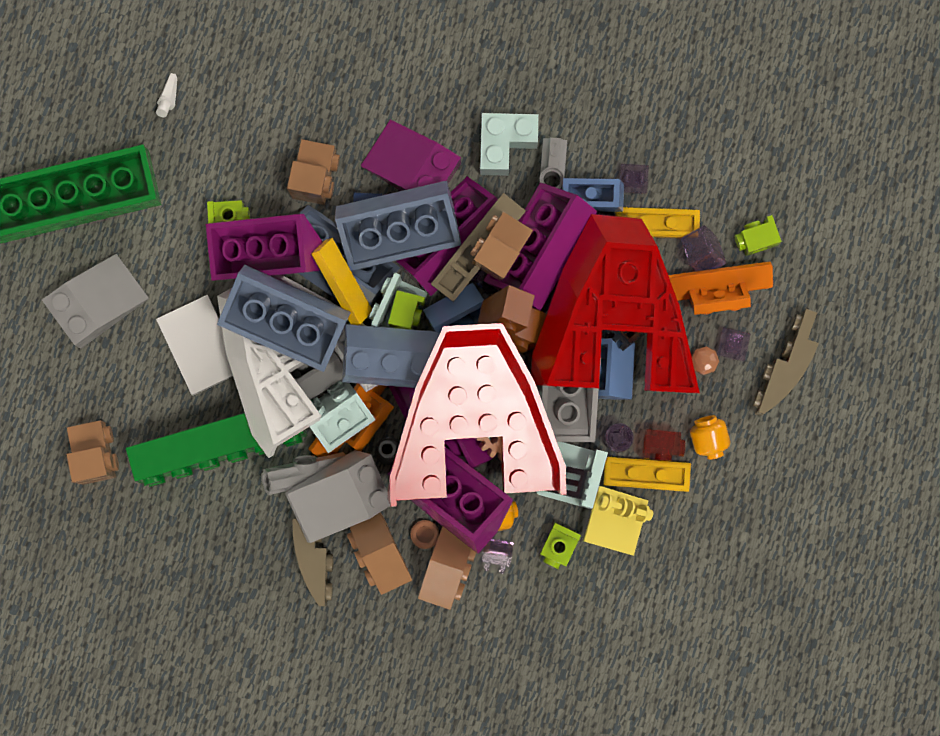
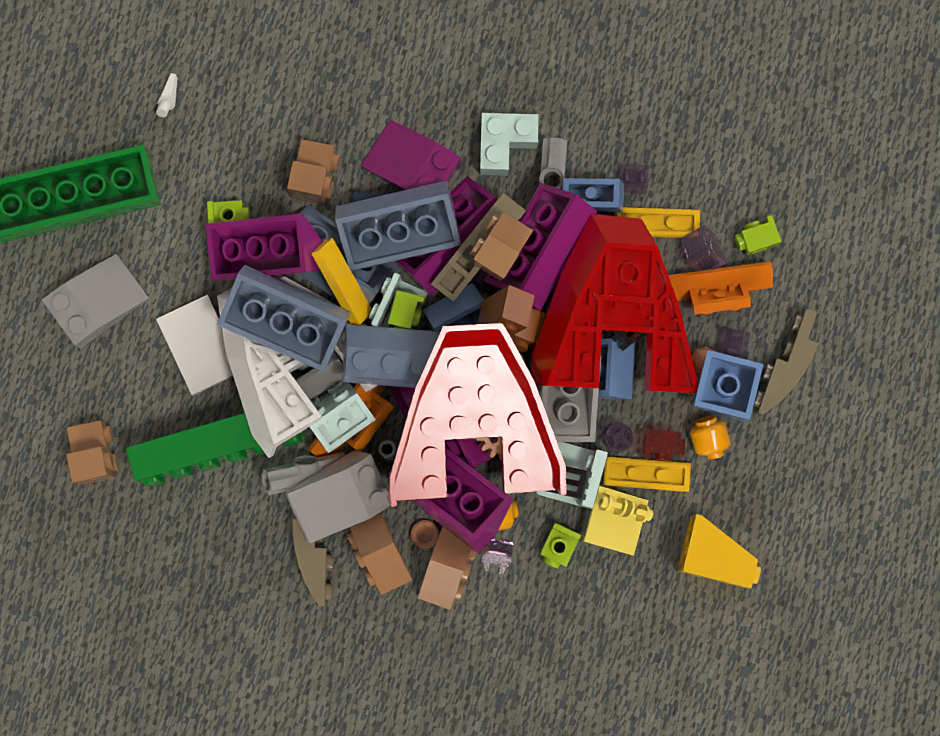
(716, 556): none -> yellow slope
(728, 386): none -> medium blue slope

